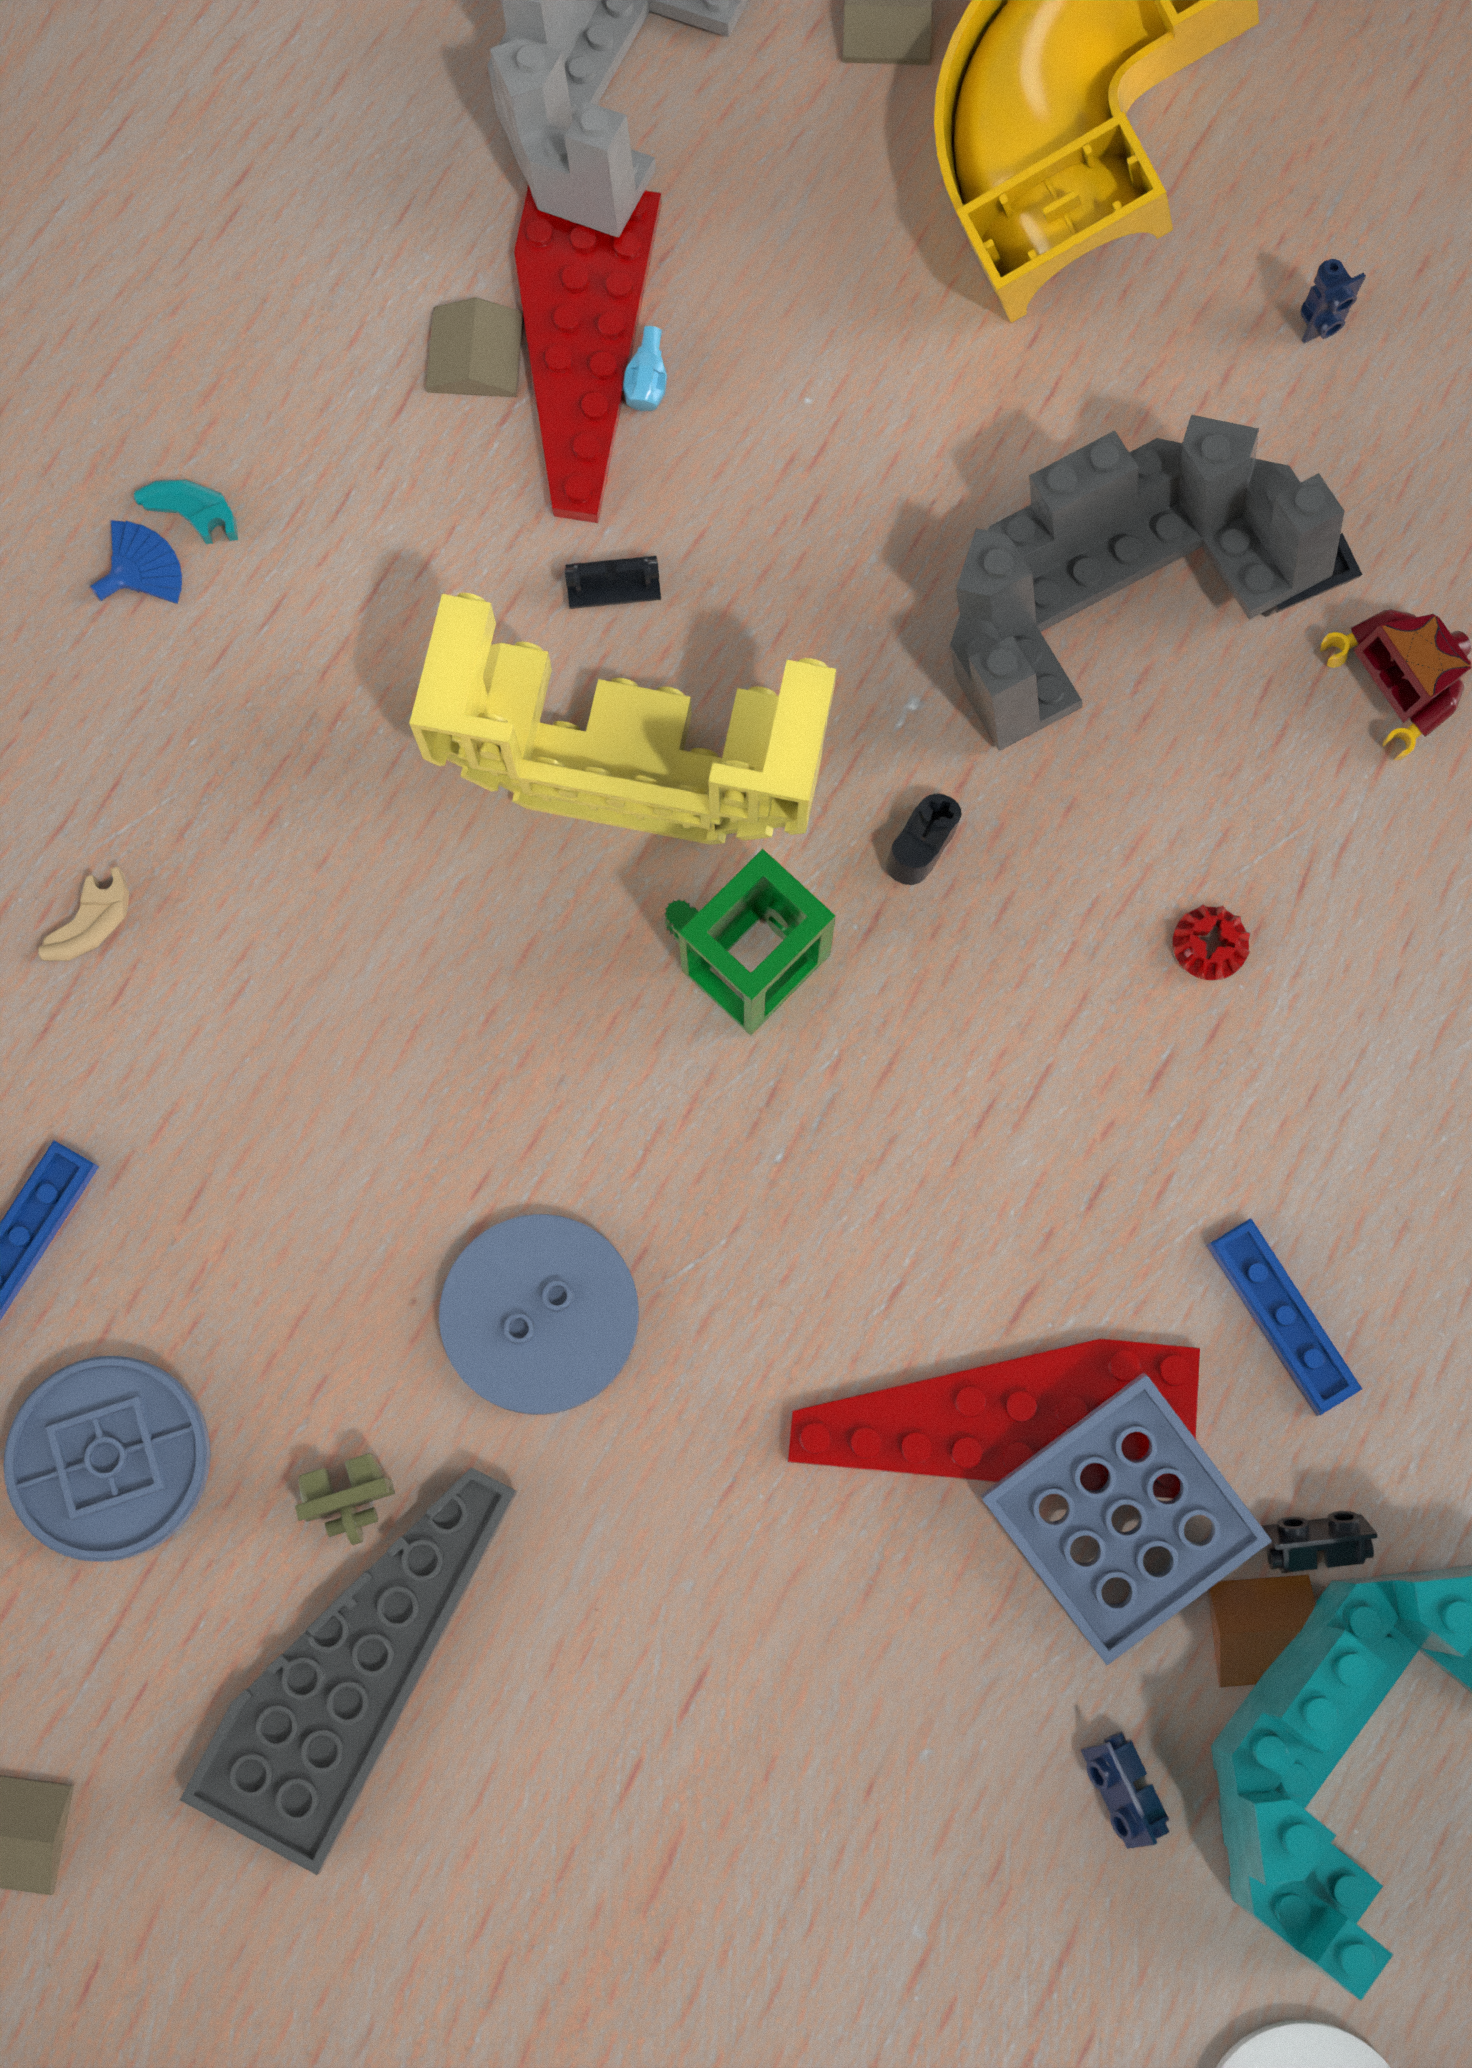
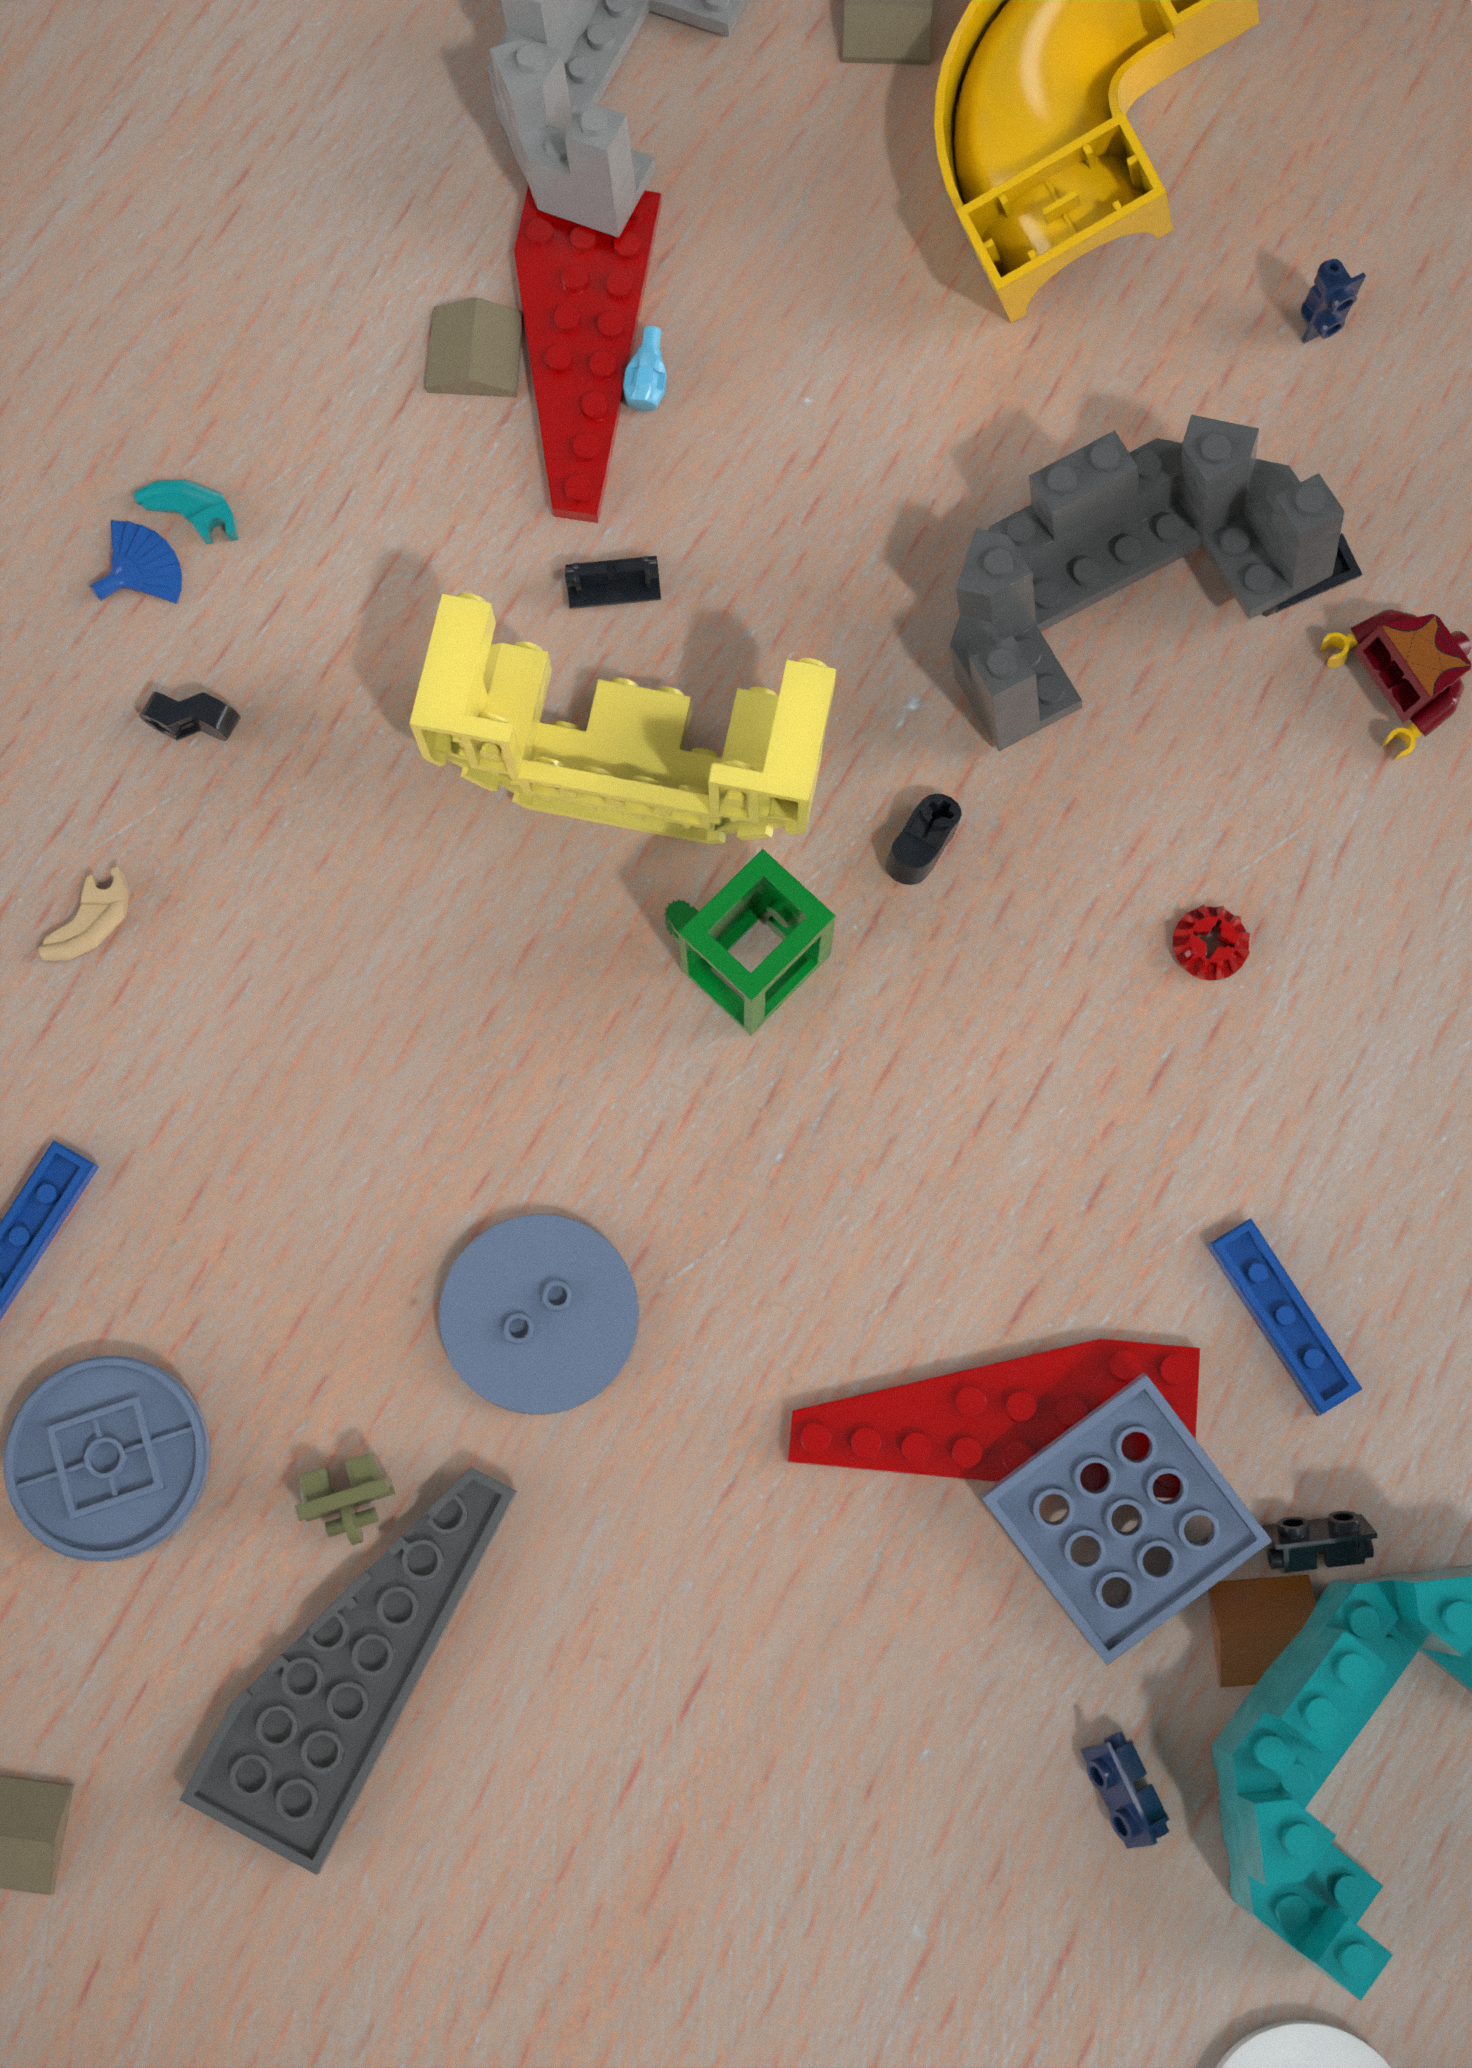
(190, 716): none -> black piece

